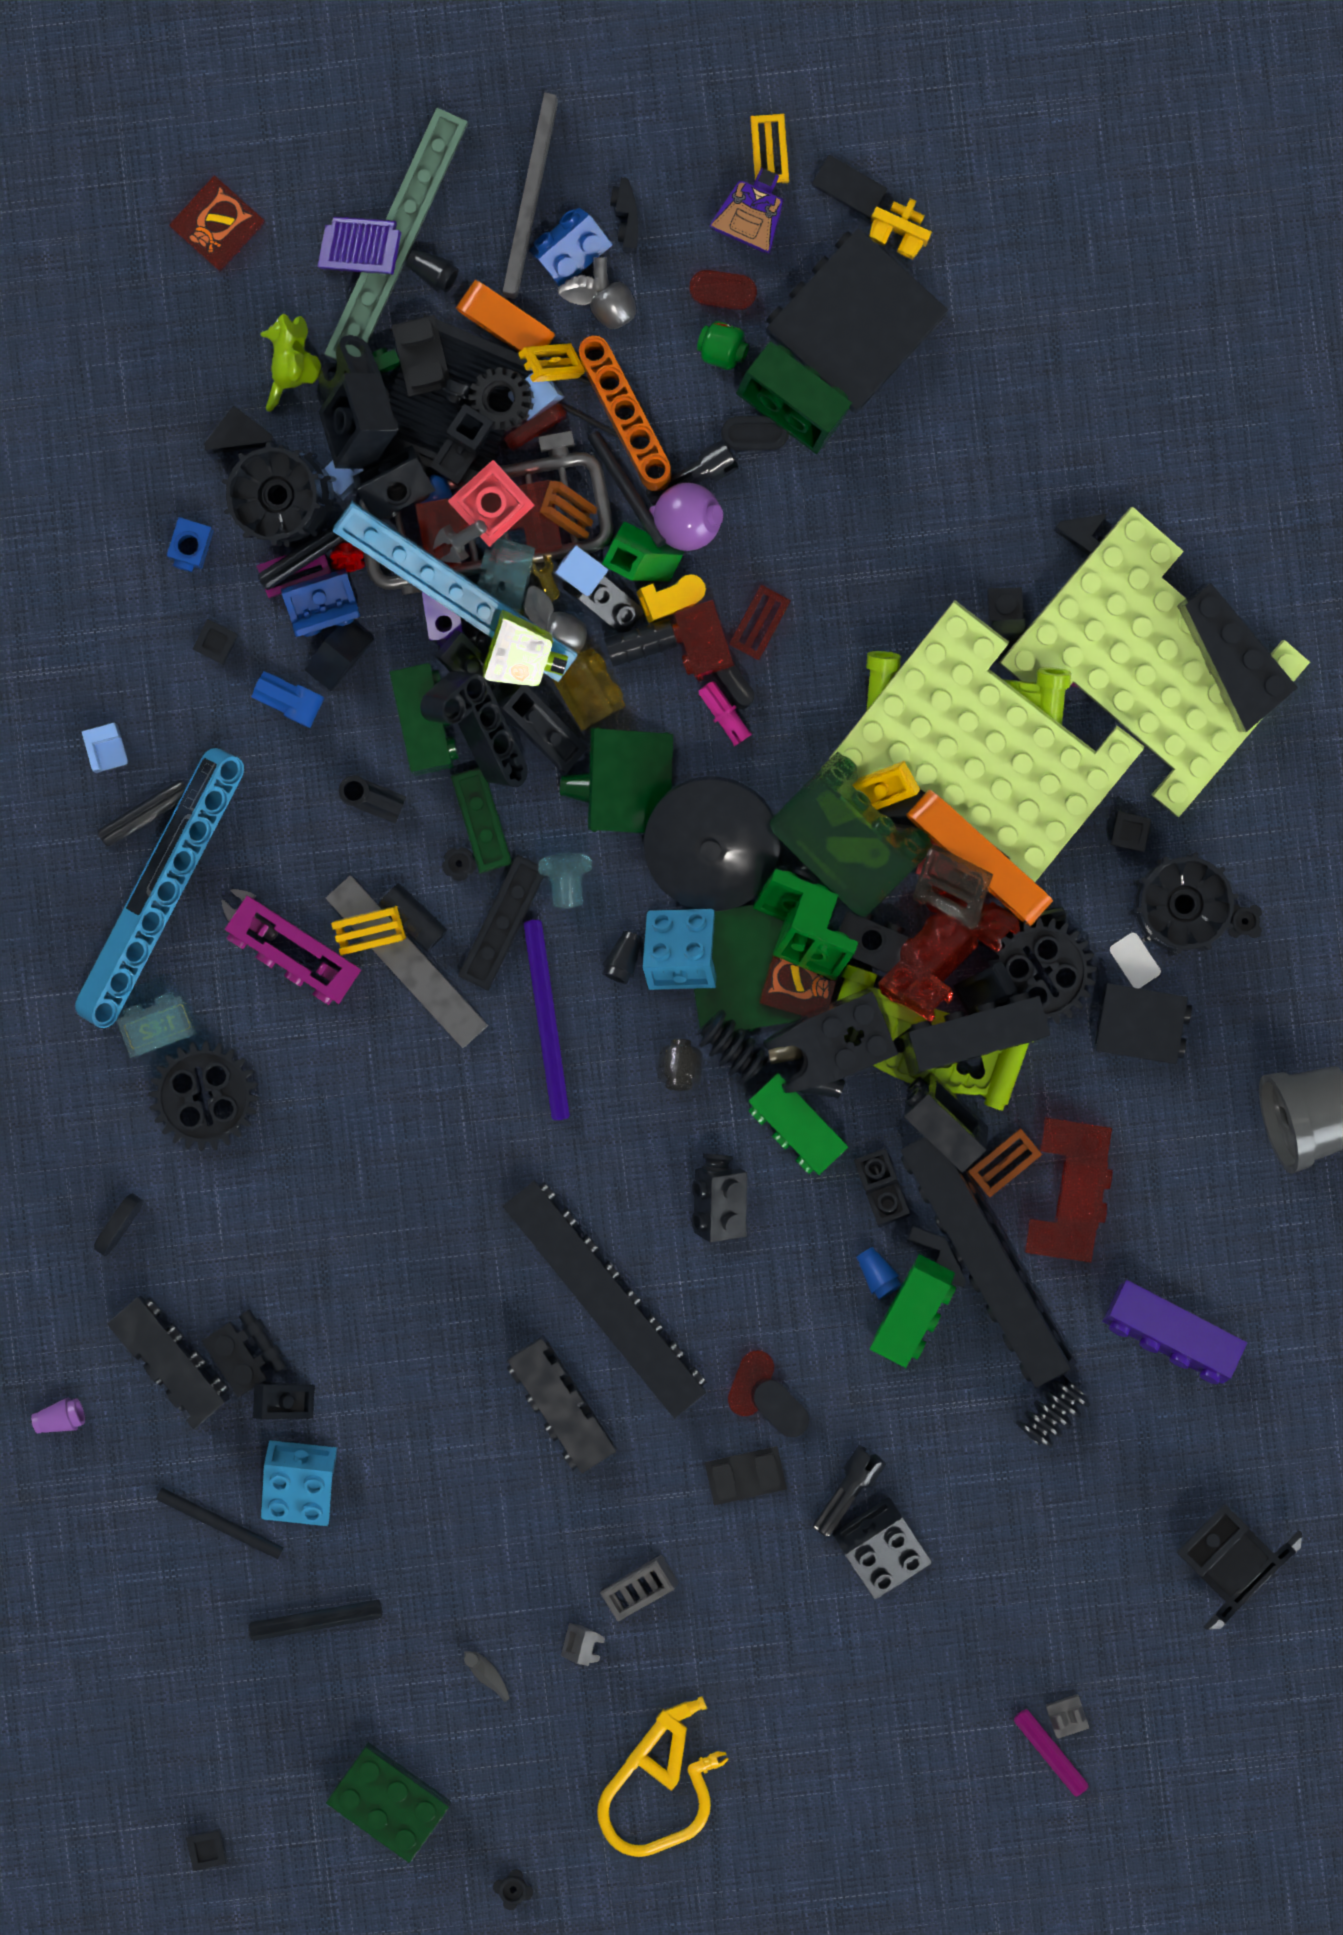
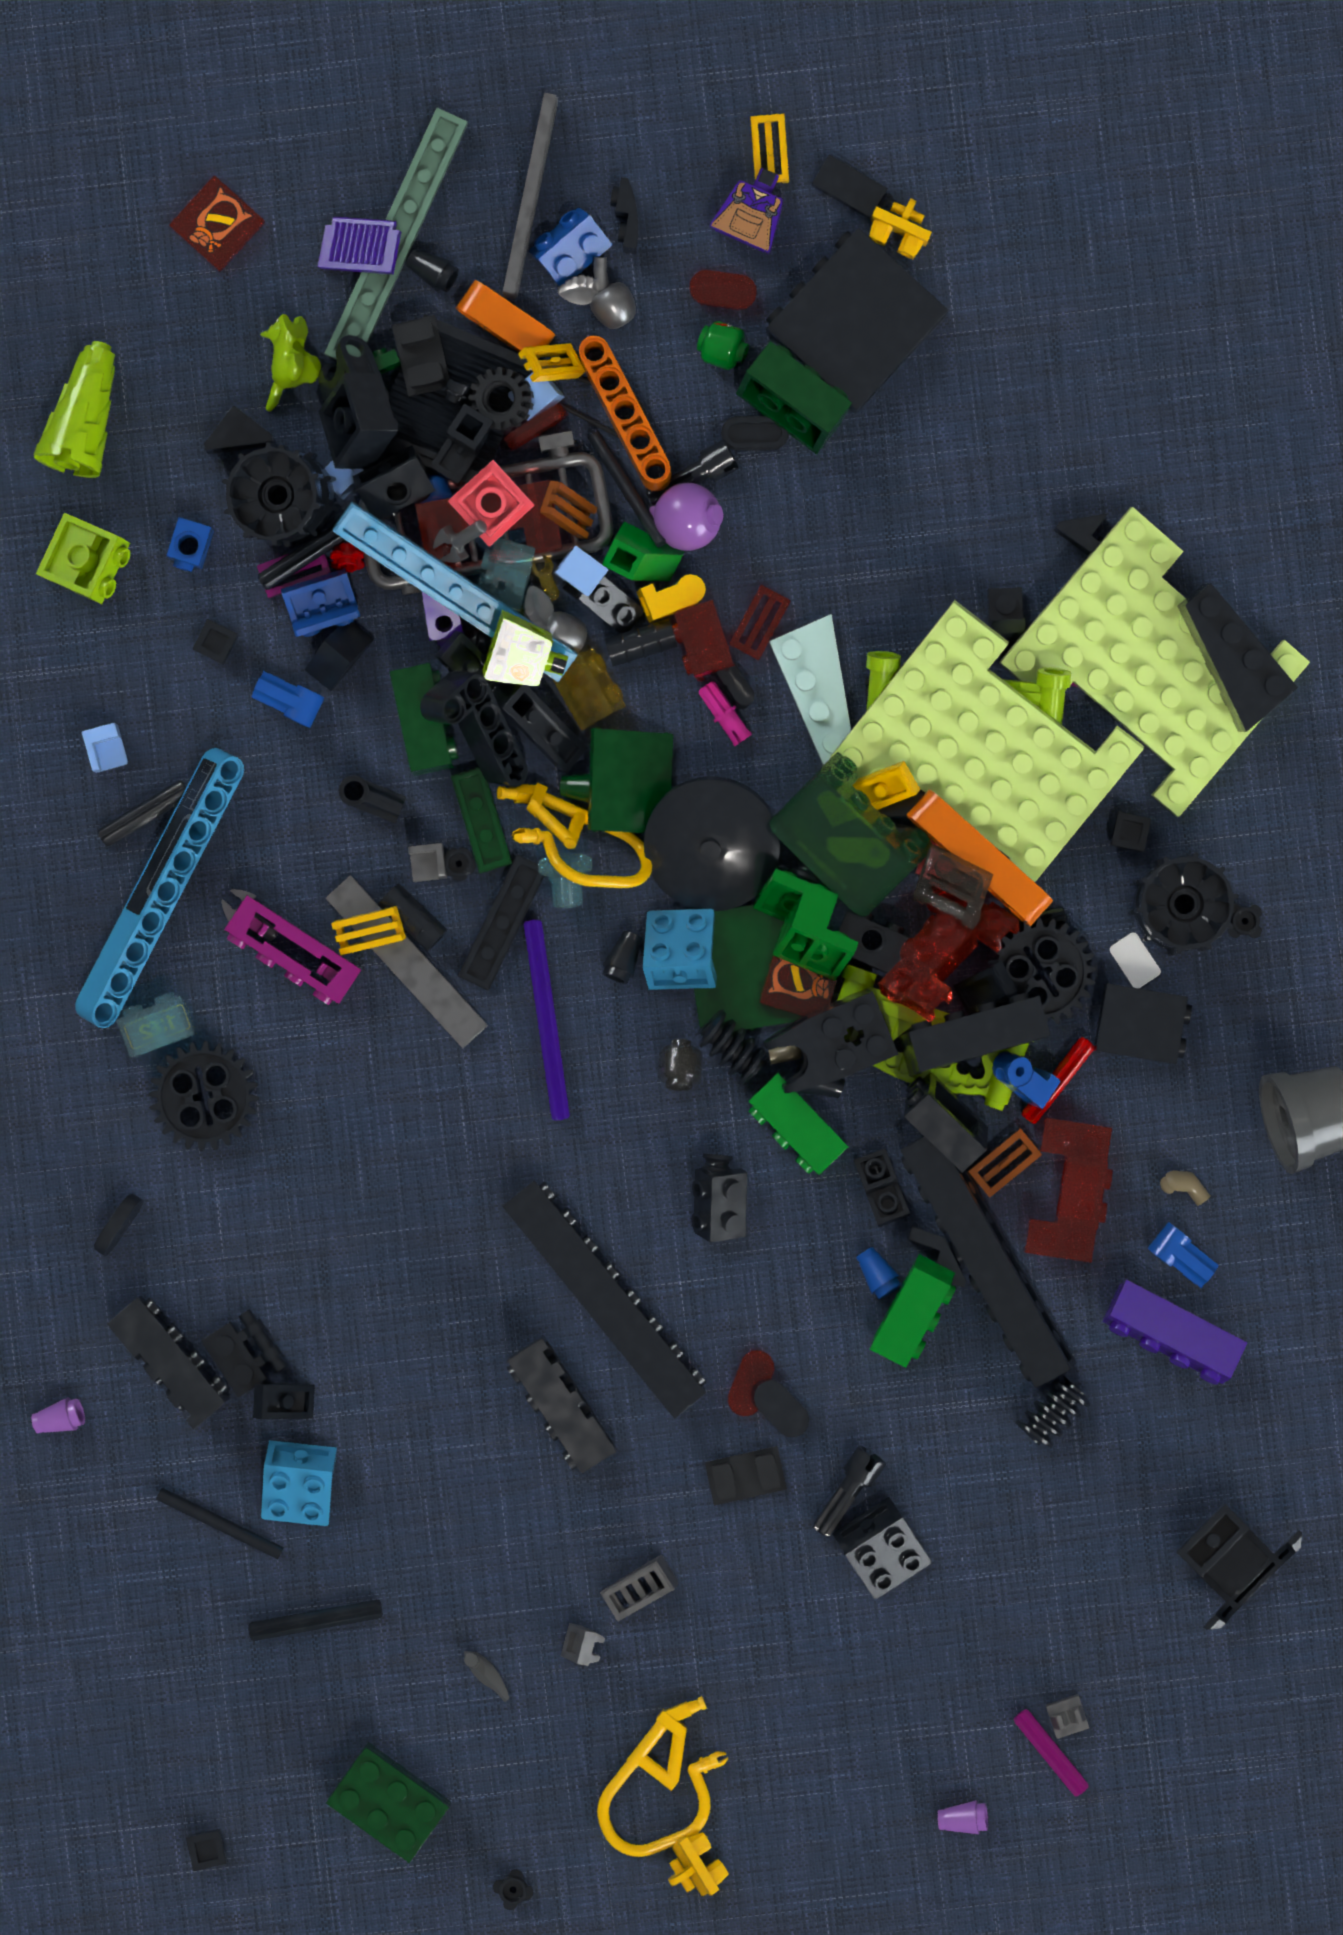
(77, 427): none -> lime cone
(84, 558): none -> lime plate
(427, 862): none -> flat silver panel
(537, 798): none -> yellow piece
(703, 1877): none -> yellow hips
(816, 683): none -> light aqua wing
(964, 1818): none -> medium lavender cone
(1028, 1084): none -> blue leg
(1064, 1072): none -> red axle
(1177, 1251): none -> blue piece
(1185, 1182): none -> dark tan arm

